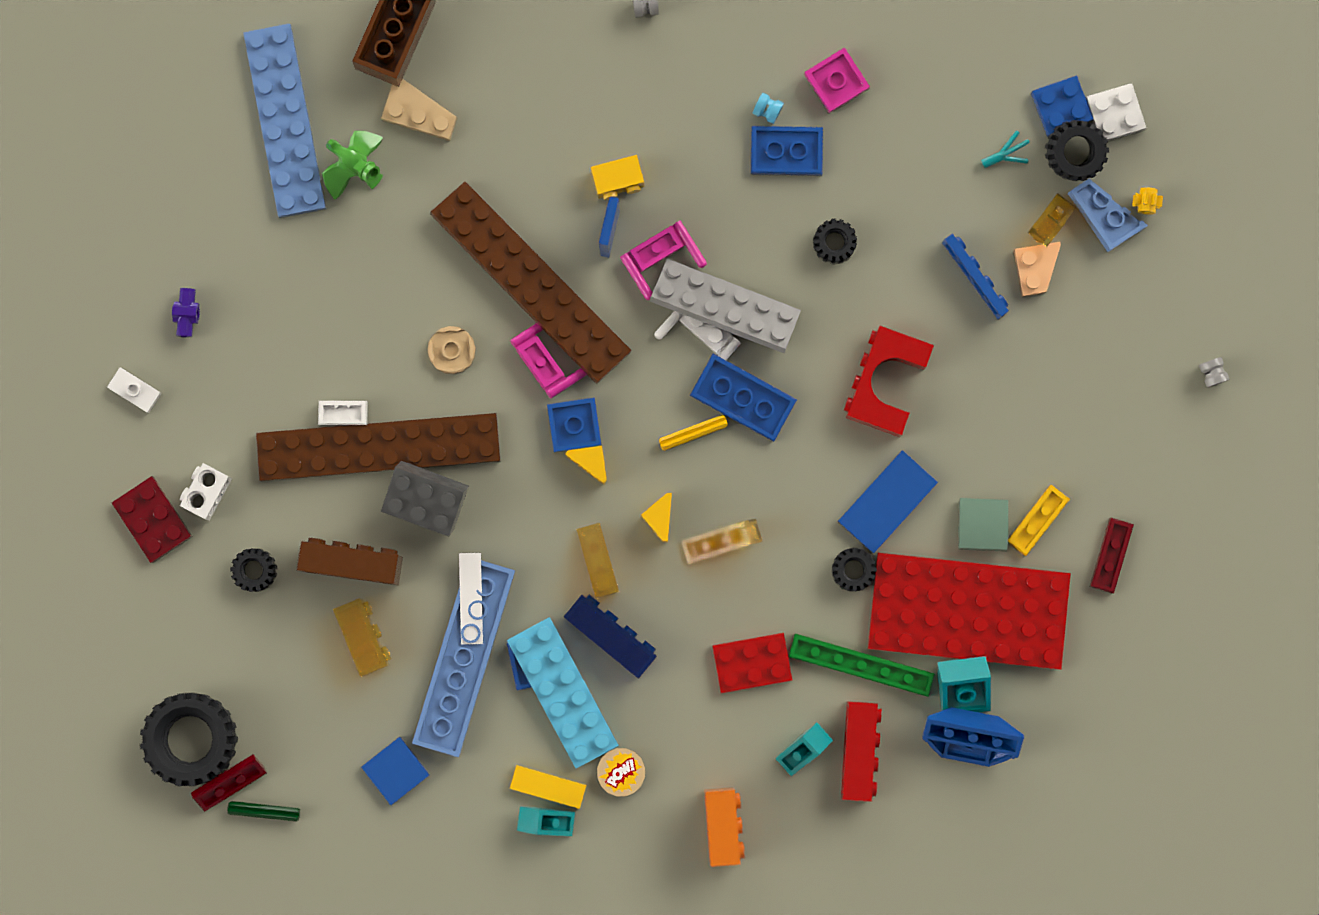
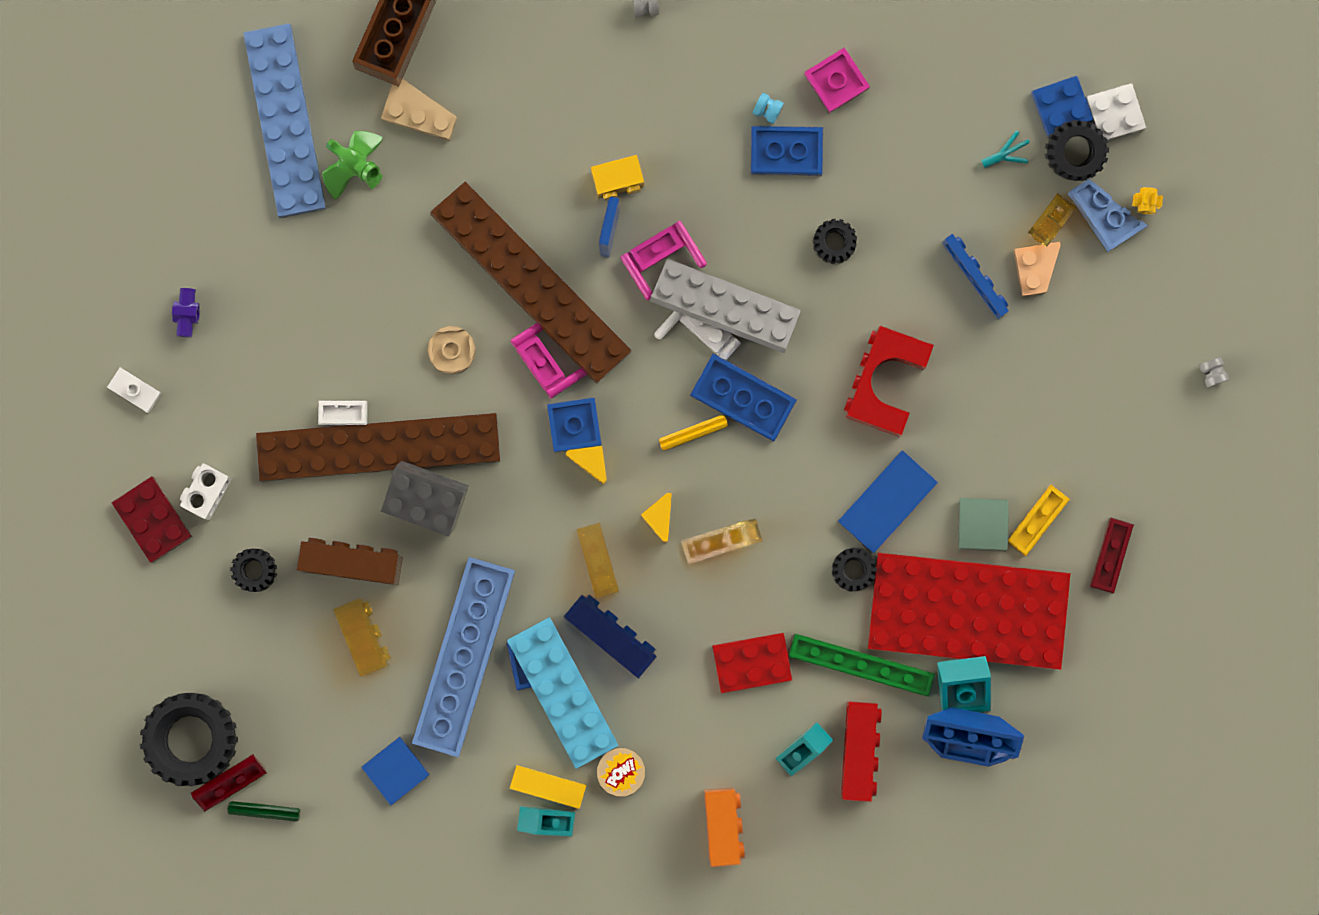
(470, 582): white sticker -> none

